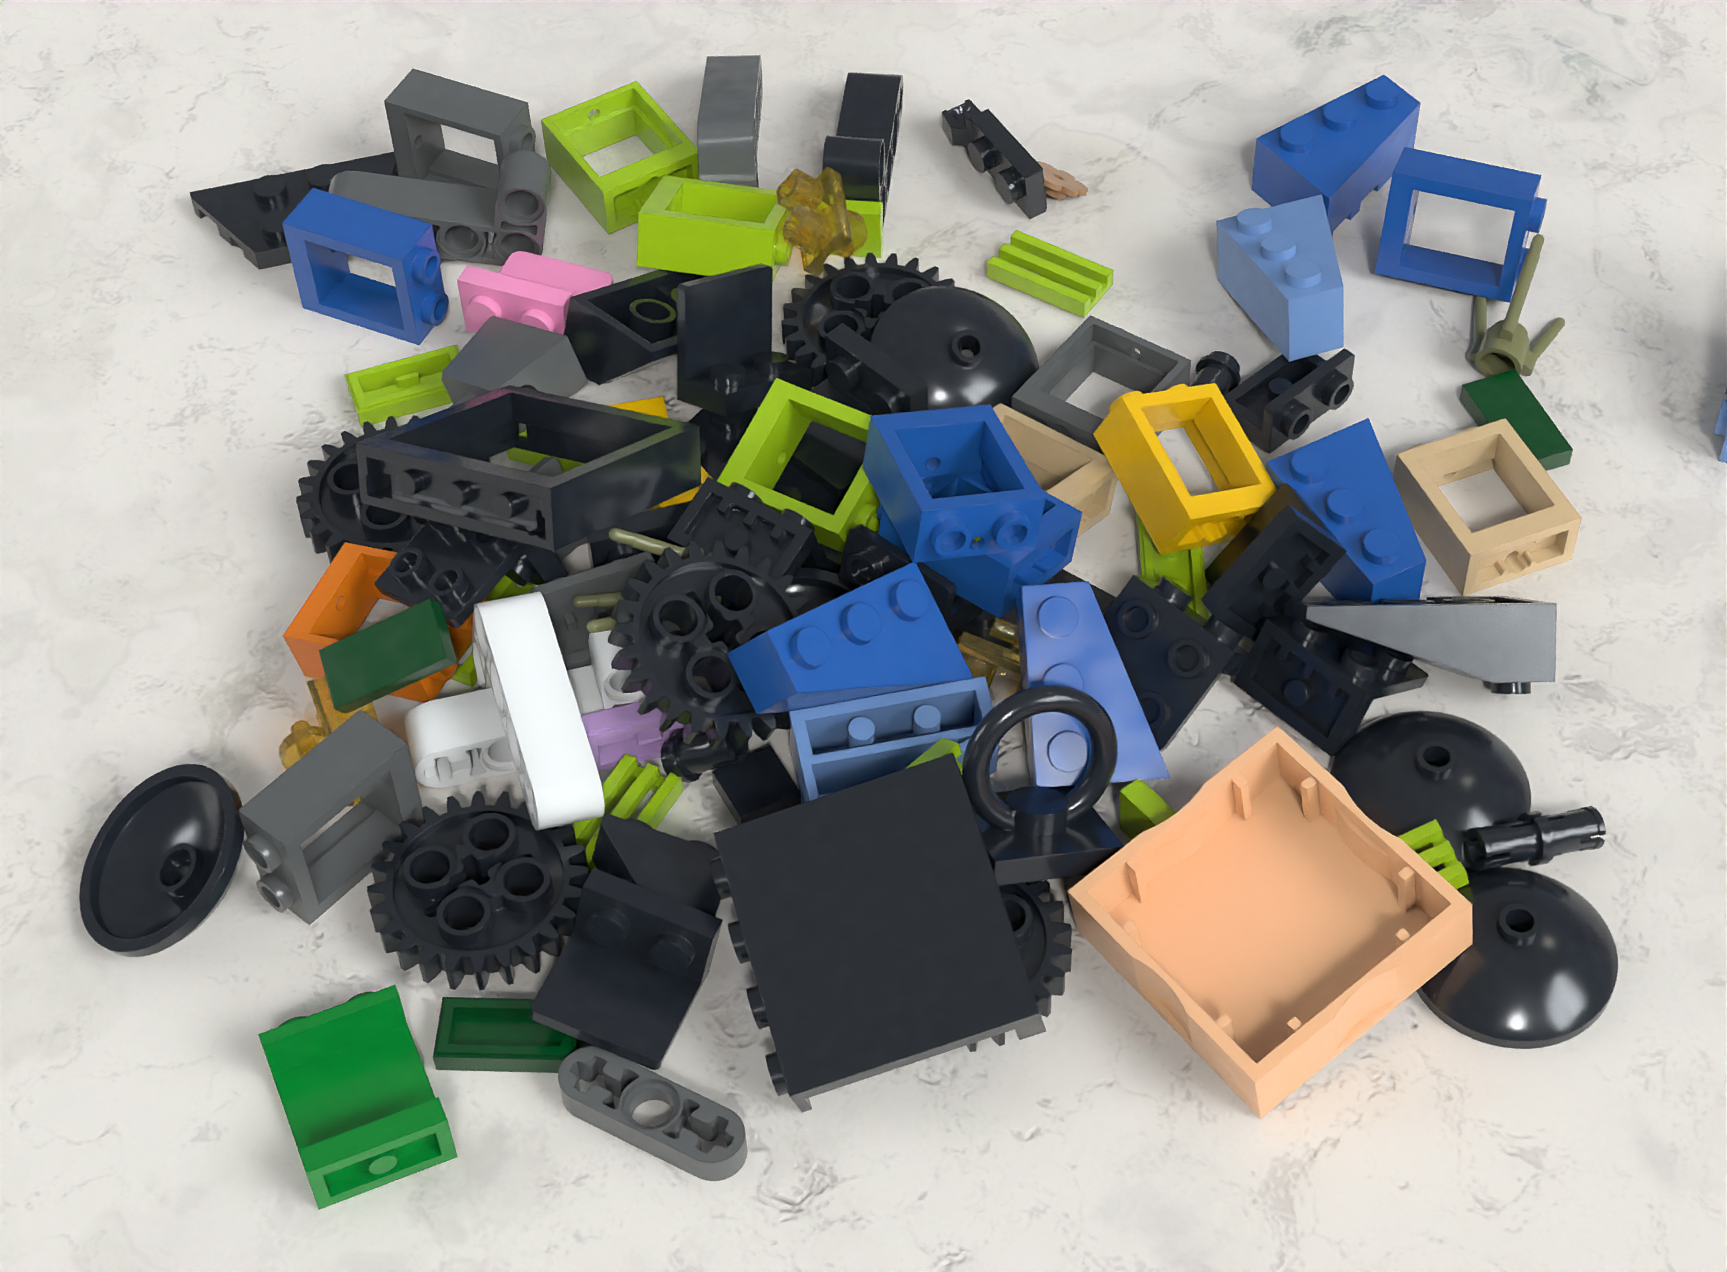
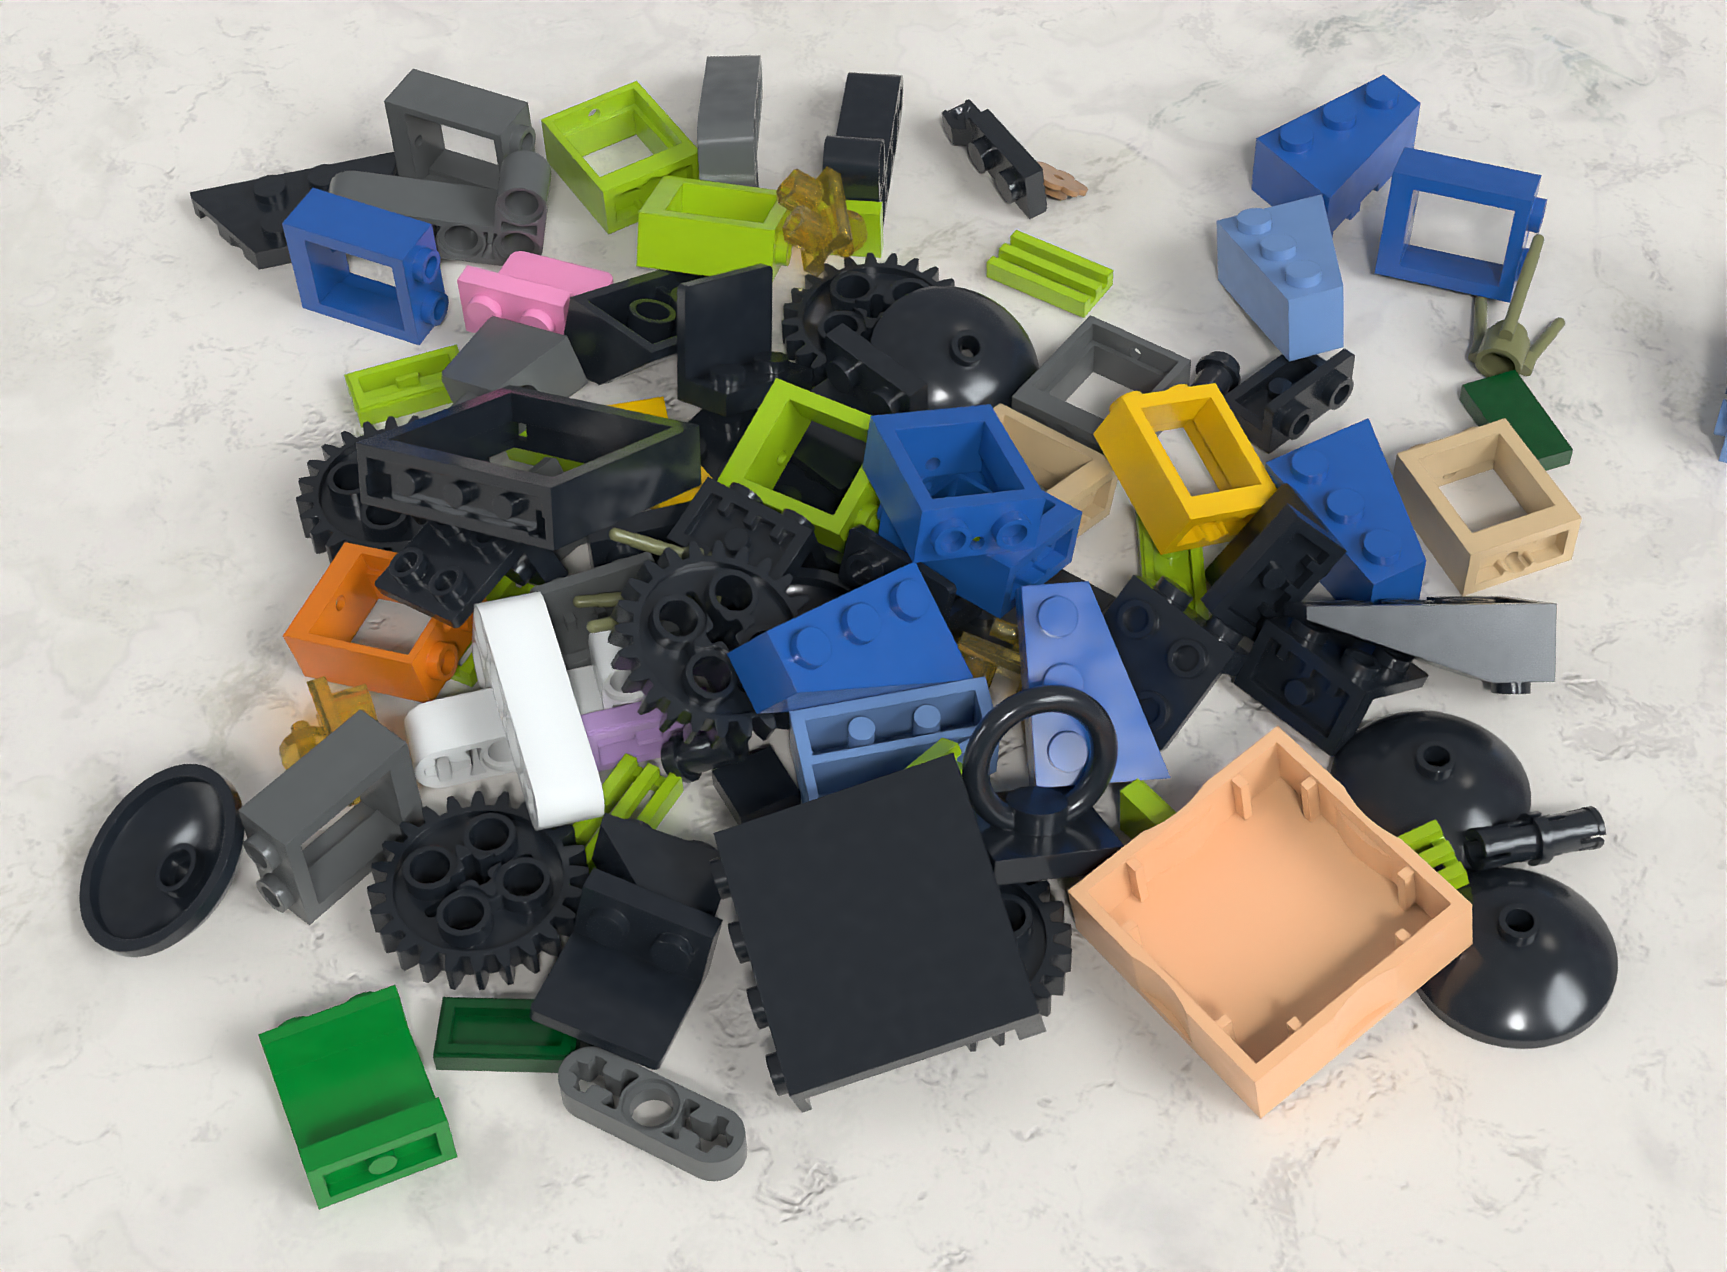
(387, 656): dark green tile -> none

